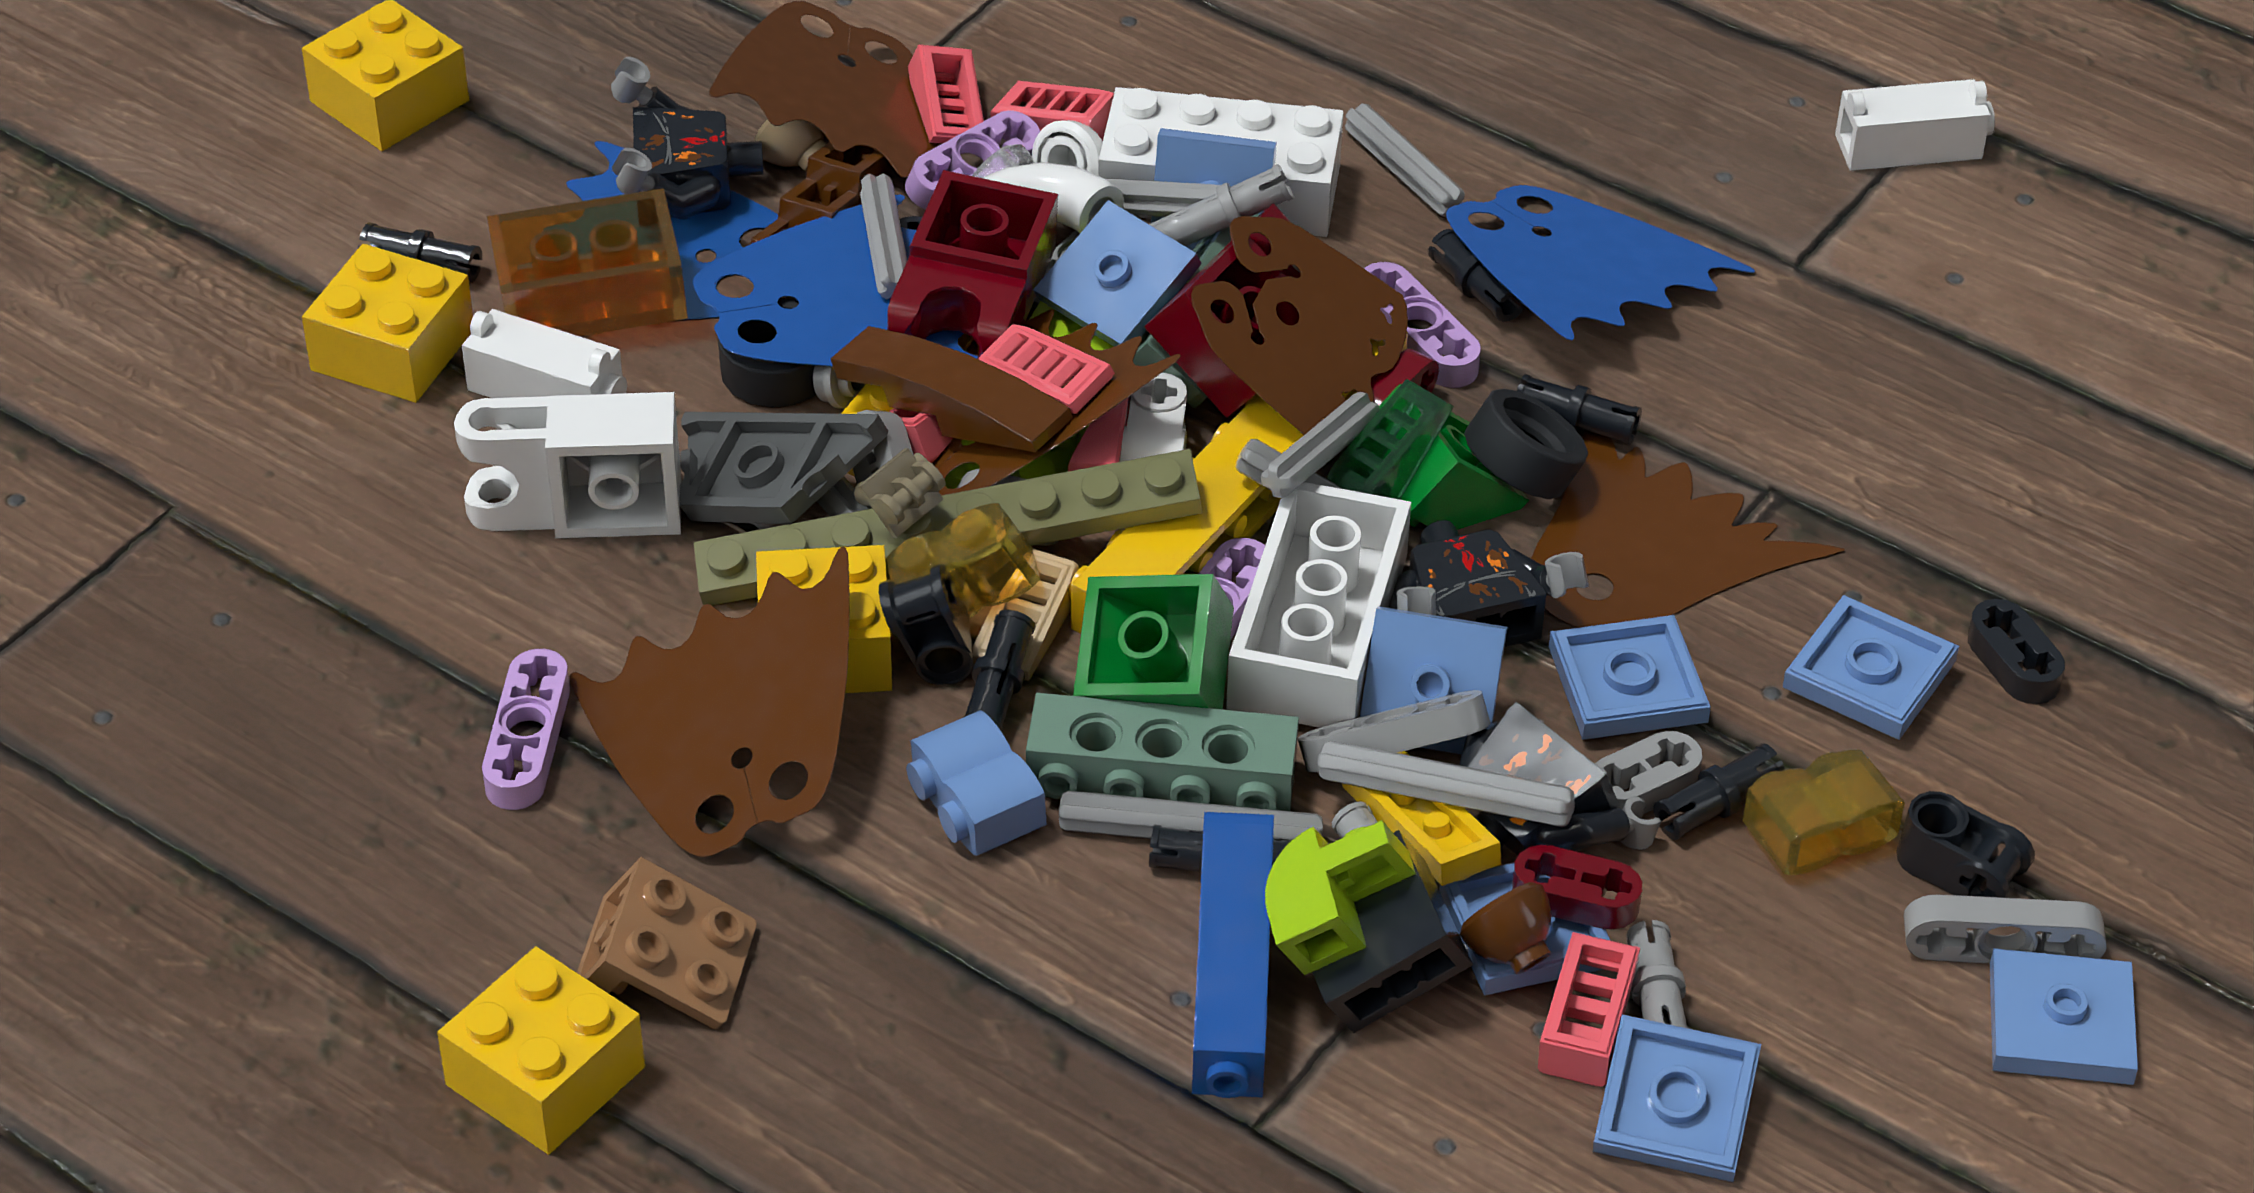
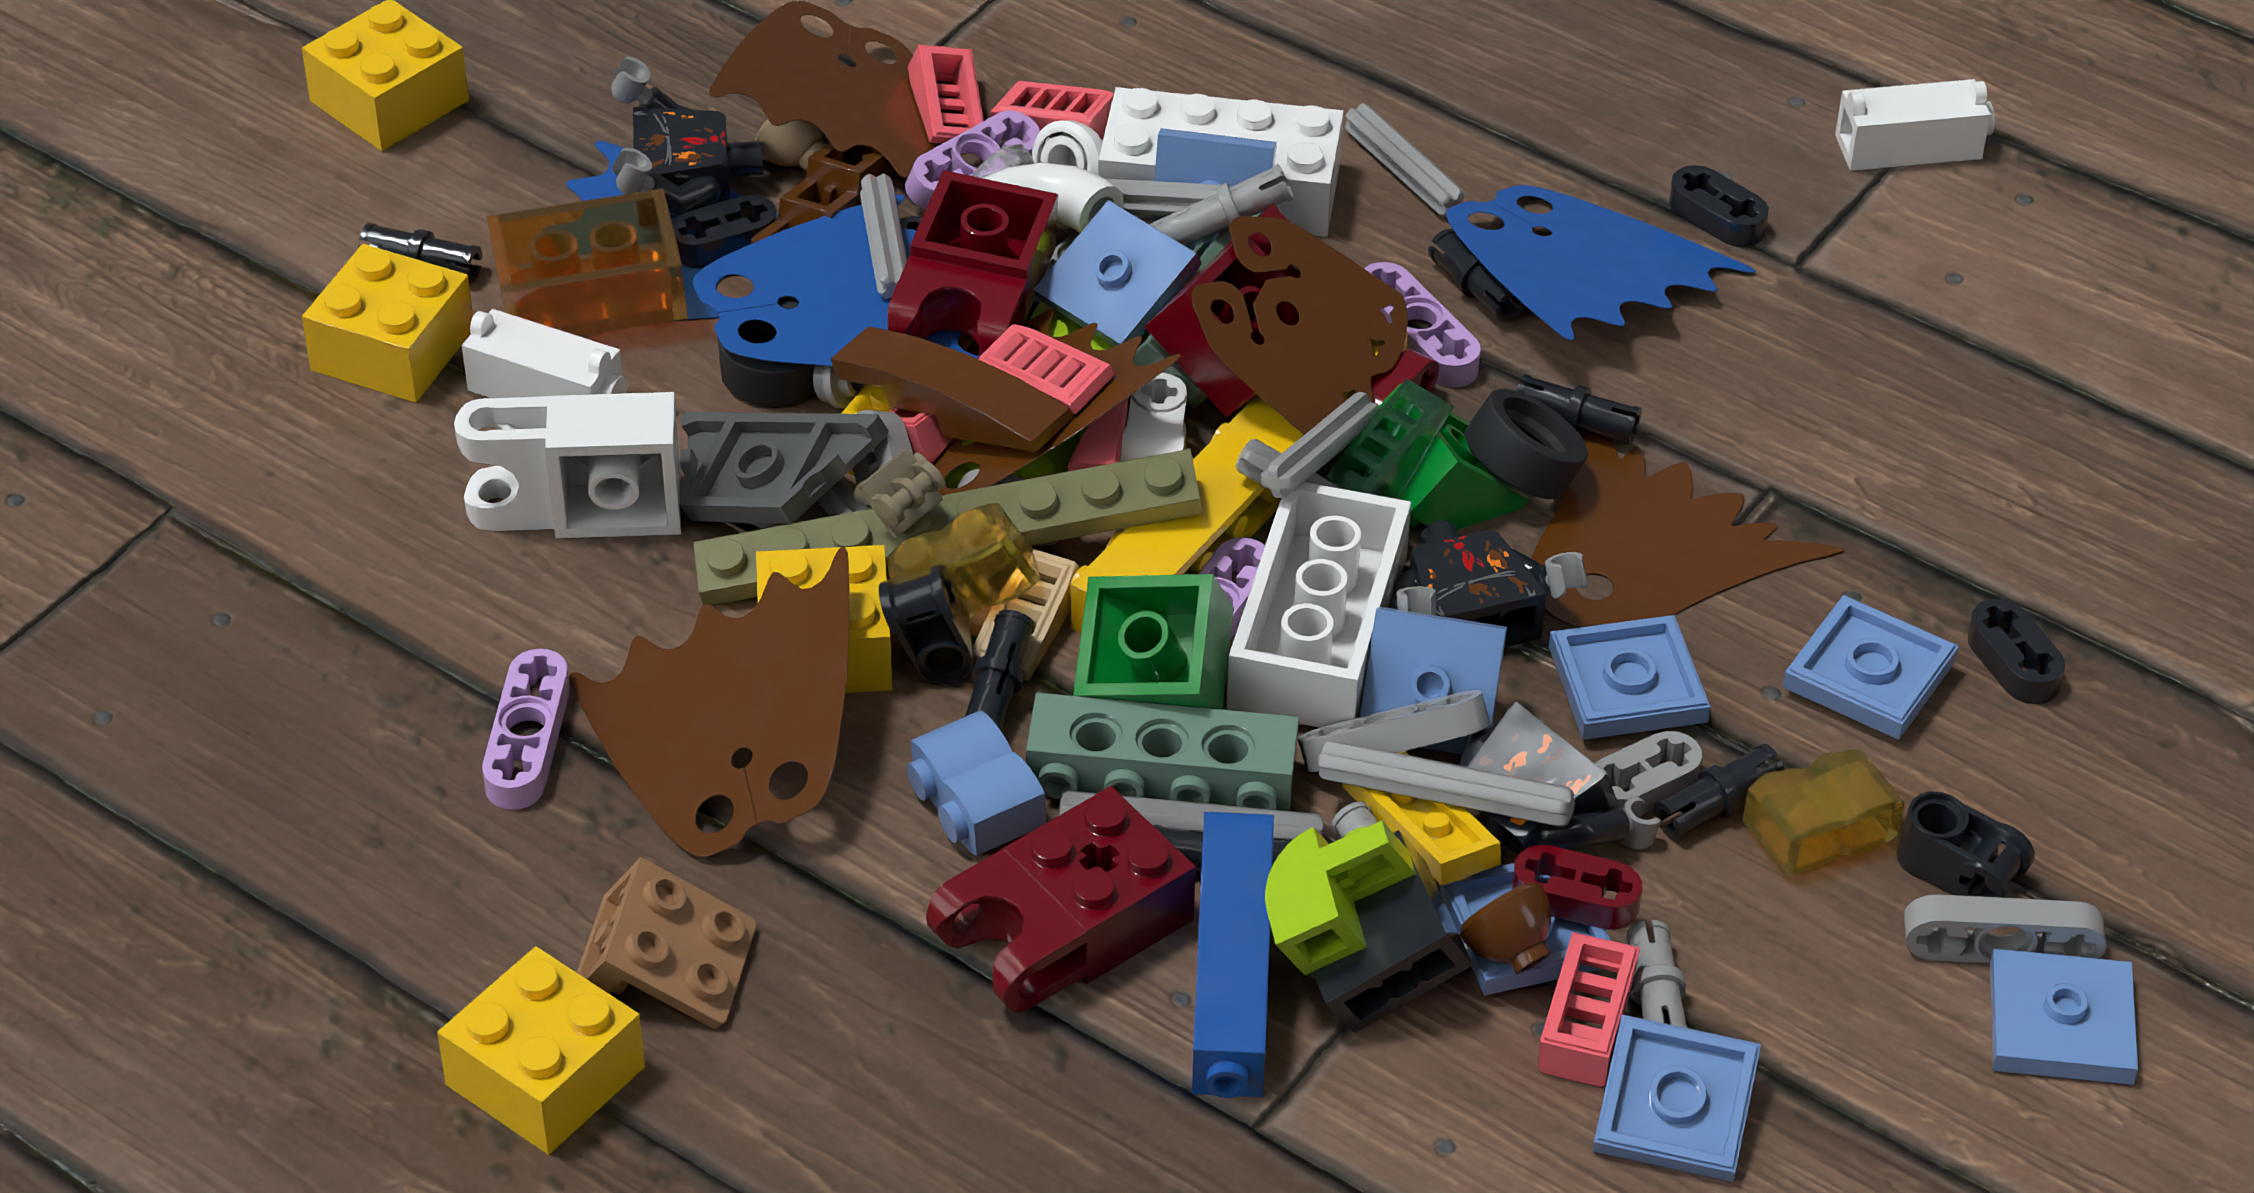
(721, 228): none -> black beam
(1068, 899): none -> dark red brick
(1718, 206): none -> black beam

